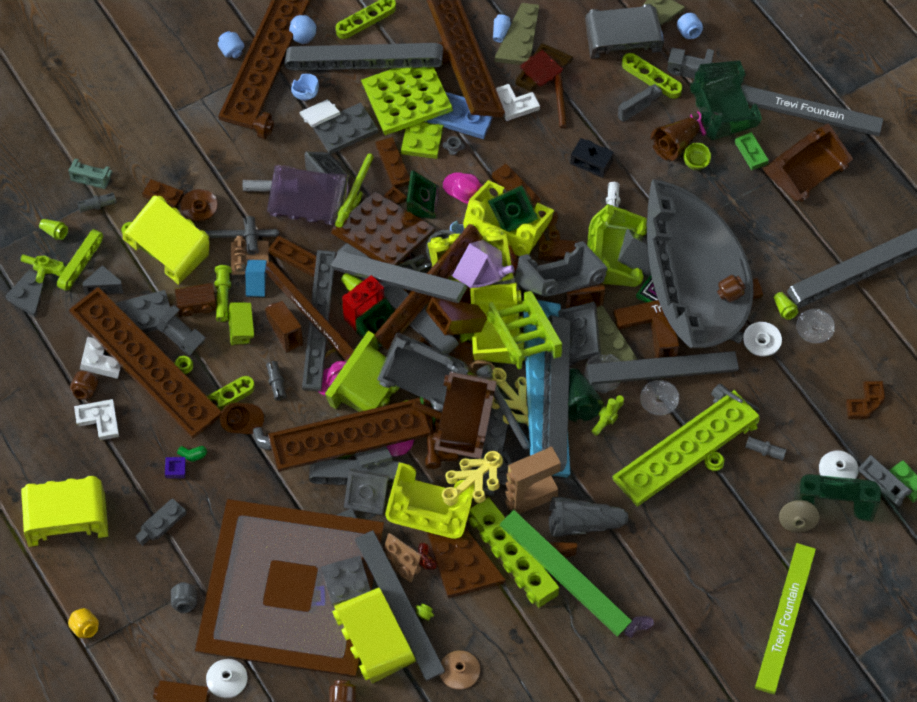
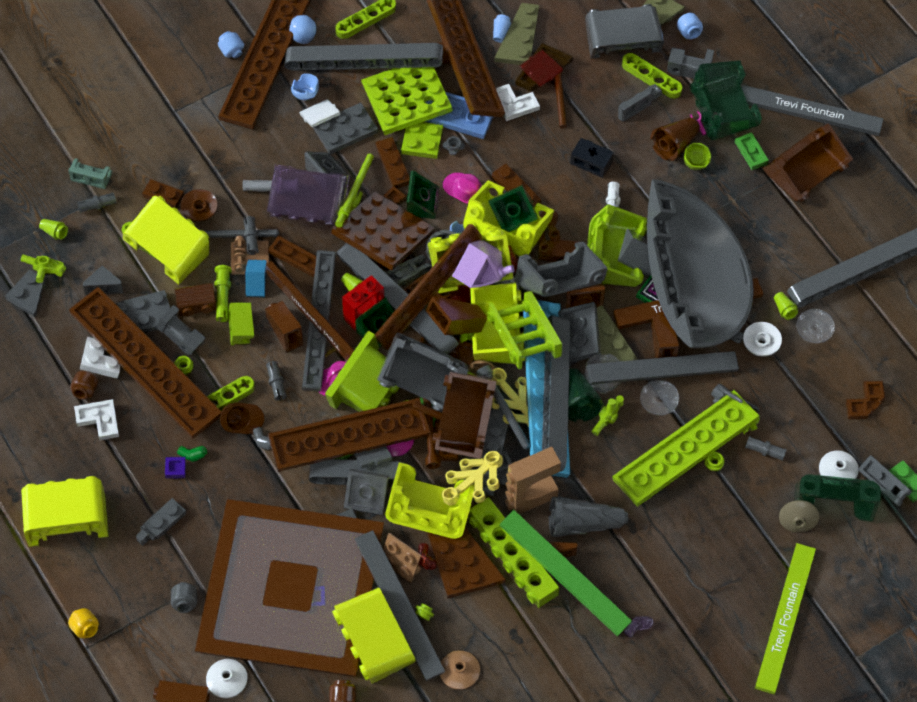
(80, 260): lime beam -> none
(263, 125): reddish brown plate -> none
(345, 580): flat silver plate -> none
(399, 276): dark grey tile -> none
(731, 288): reddish brown head -> none

